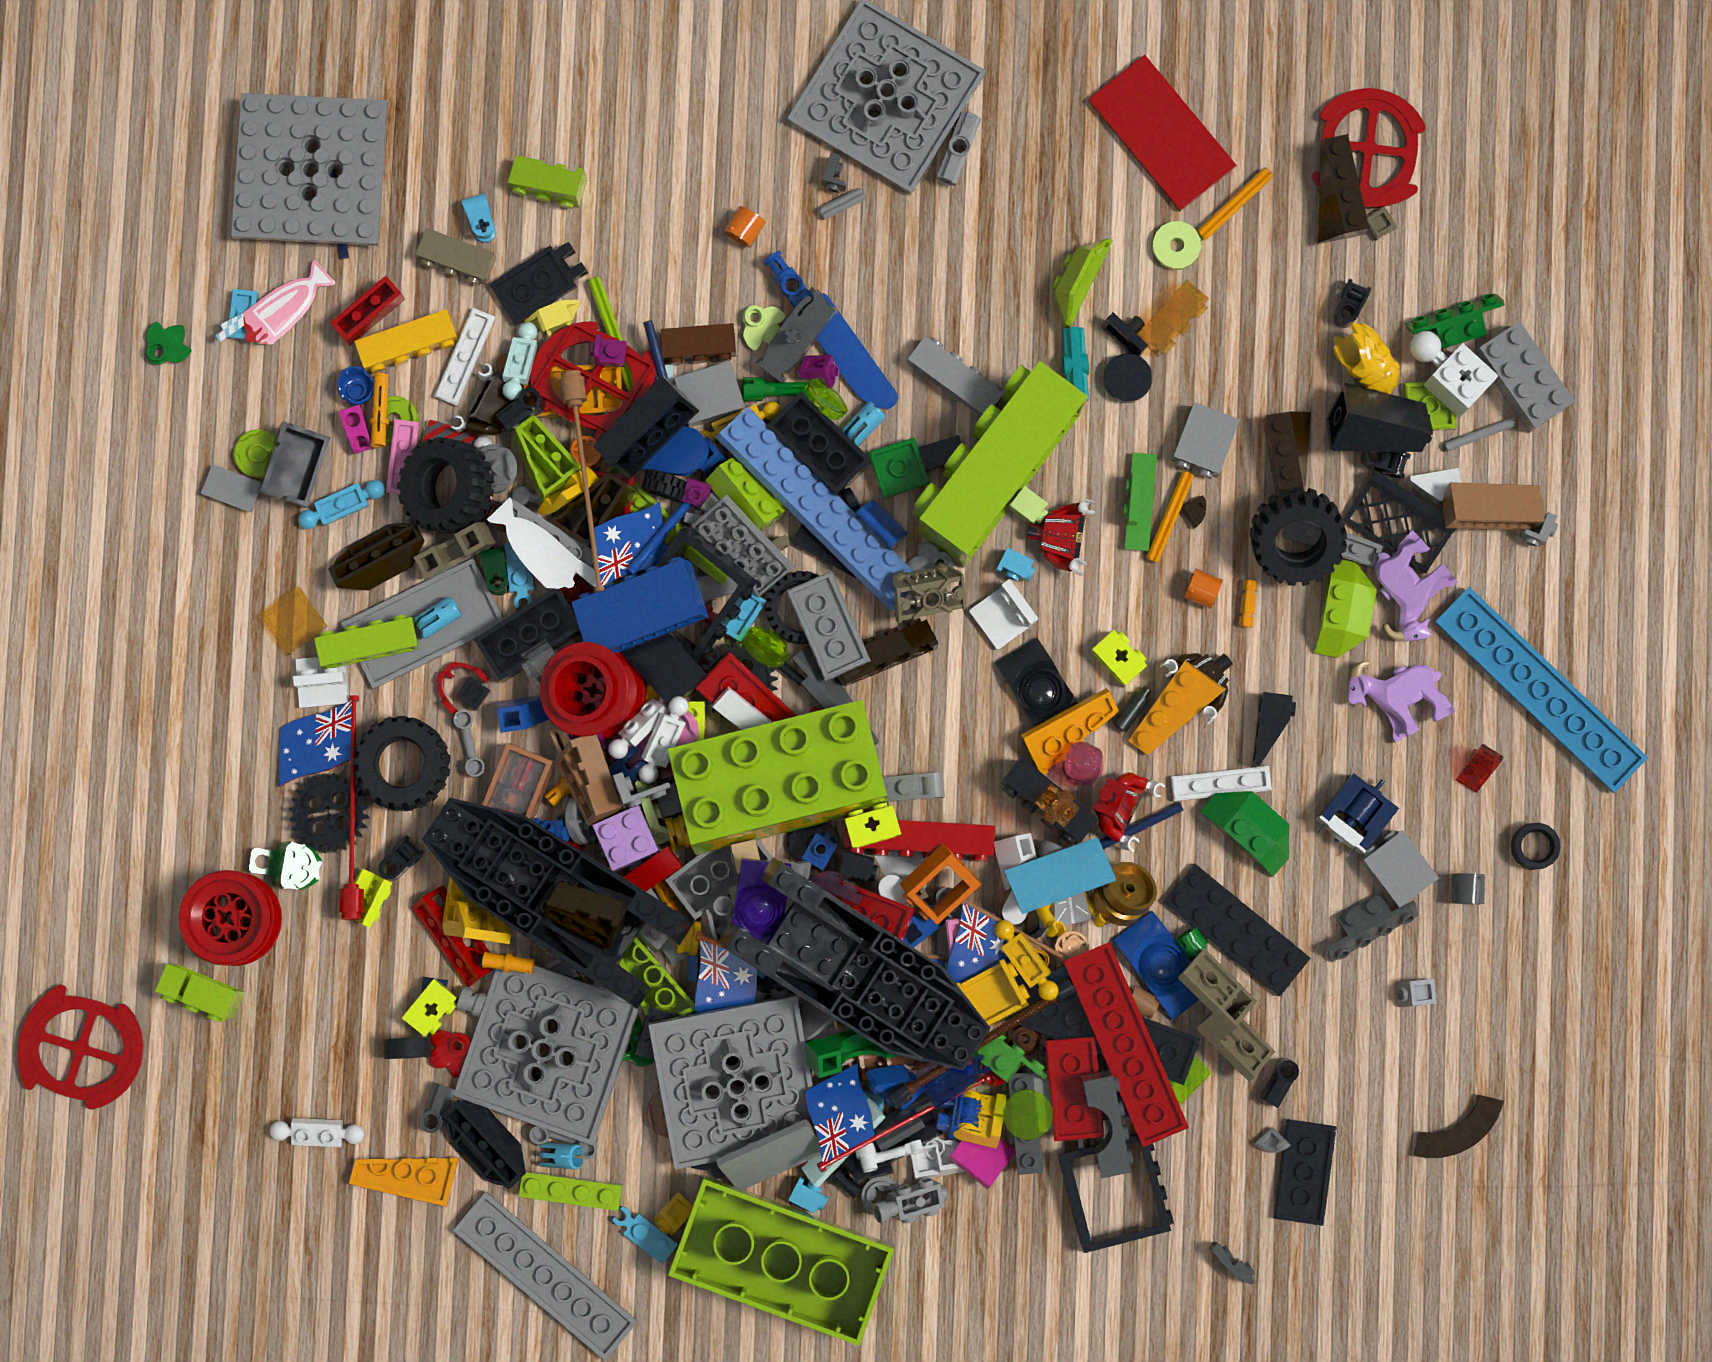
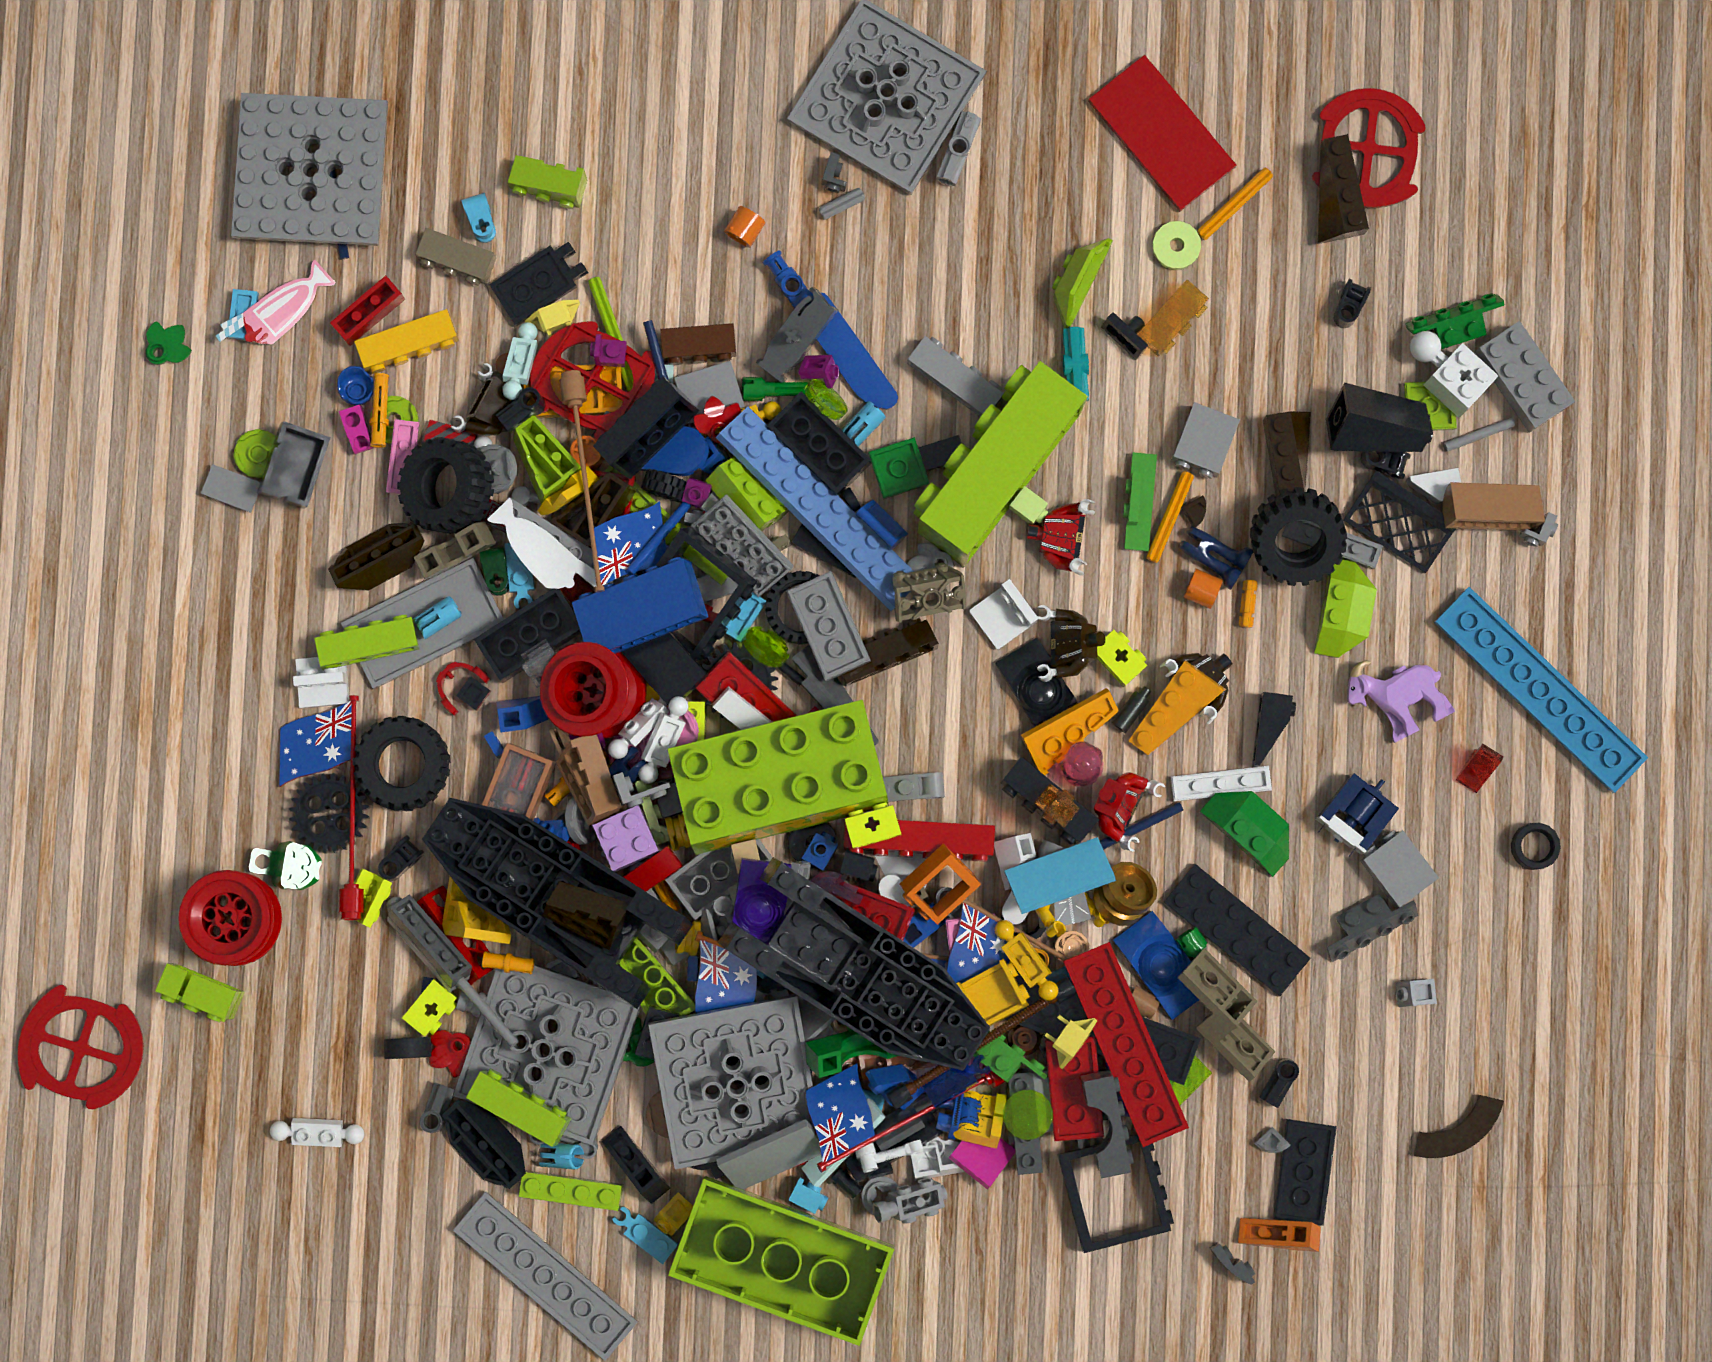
(293, 620): clear yellow tile -> none
(341, 504): medium azure plate -> none
(415, 1179): light orange wing -> none
(439, 955): none -> dark grey piece
(463, 721): light grey bar -> none
(465, 357): white tile -> none
(494, 744): none -> blue tile
(519, 1107): none -> lime brick
(636, 1165): none -> black slope
(715, 416): none -> red plate
(764, 328): yellowish green plate -> none
(1016, 566): medium azure brick -> none
(1071, 1039): none -> light yellow piece
(1072, 643): none -> dark brown torso
(1127, 378): black tile -> none
(1209, 543): none -> dark blue piece
(1280, 1234): none -> orange slope
(1367, 358): yellow head -> none
(1381, 223): dark tan tile -> none
(1408, 589): lavender animal -> none
(1468, 888): dark grey piece -> none

